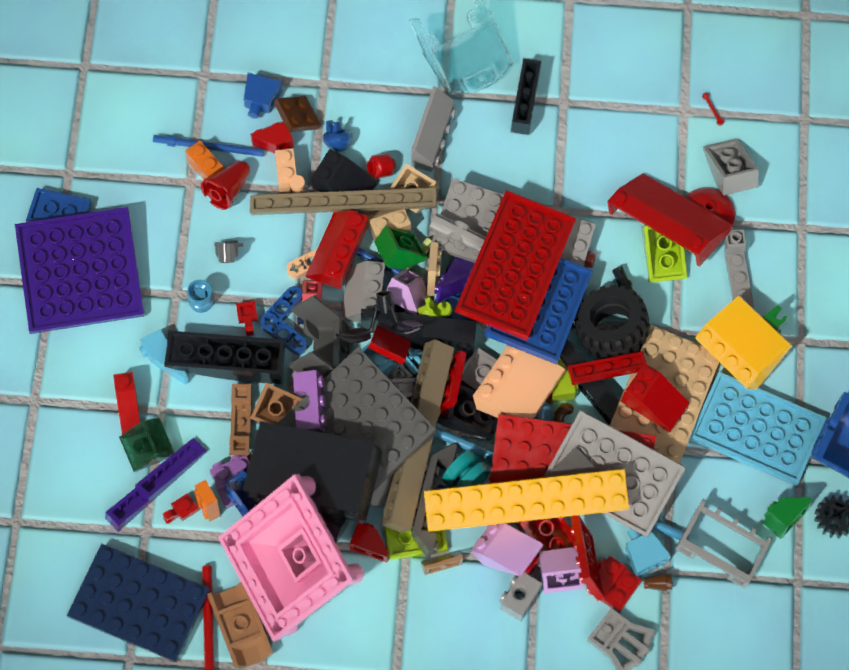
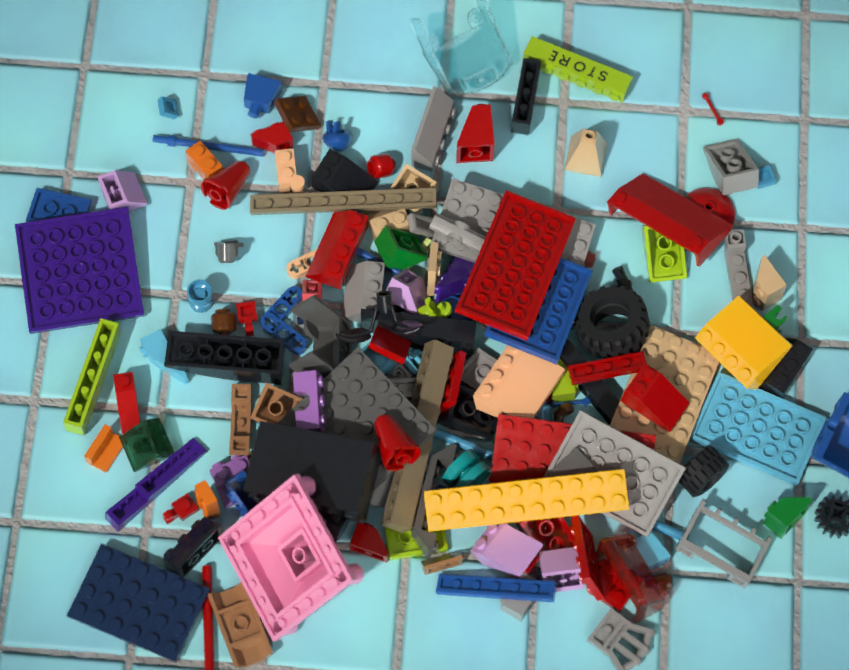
(92, 377): none -> lime brick
(104, 449): none -> orange panel
(121, 190): none -> lavender slope
(168, 107): none -> dark azure plate
(192, 546): none -> black slope
(223, 322): none -> reddish brown head
(395, 444): none -> red cone
(420, 224): none -> light grey tile
(477, 136): none -> red slope
(496, 587): none -> blue tile
(579, 69): none -> lime brick
(586, 153): none -> tan slope
(586, 401): none -> blue hinge
(633, 574): none -> clear red windscreen
(703, 471): none -> black tyre
(766, 177): none -> dark azure plate
(767, 286): none -> tan slope
(787, 369): none -> black slope

